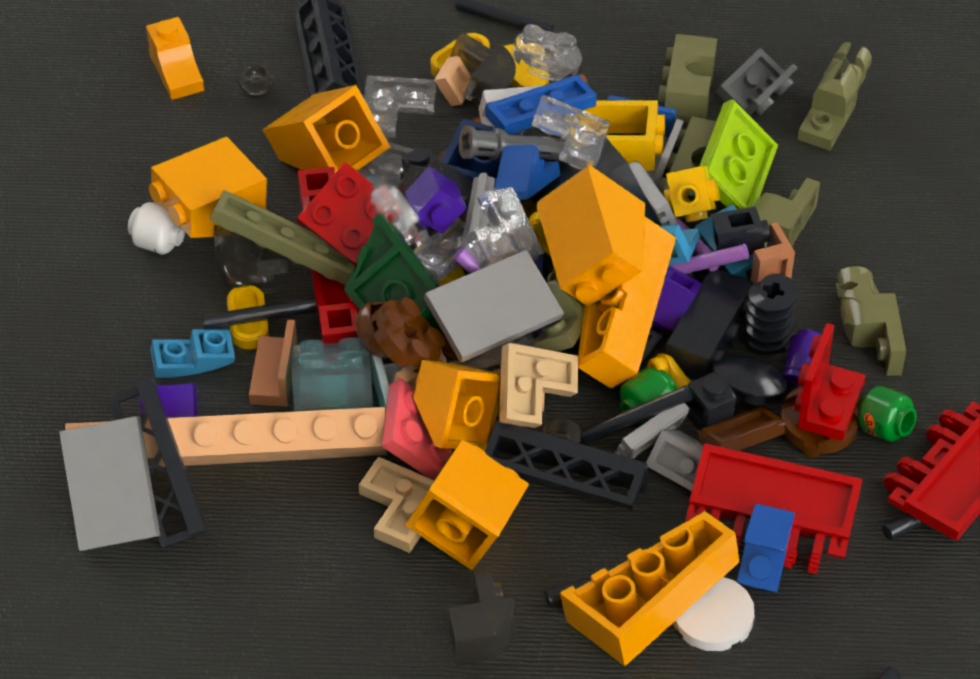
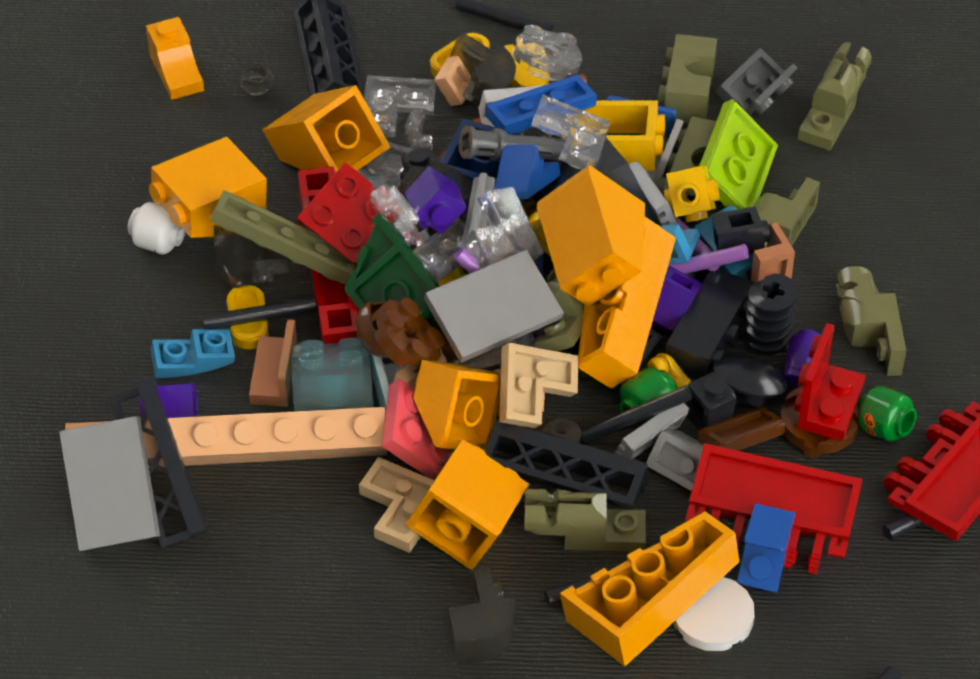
(413, 130): none -> clear arm
(584, 521): none -> olive plate

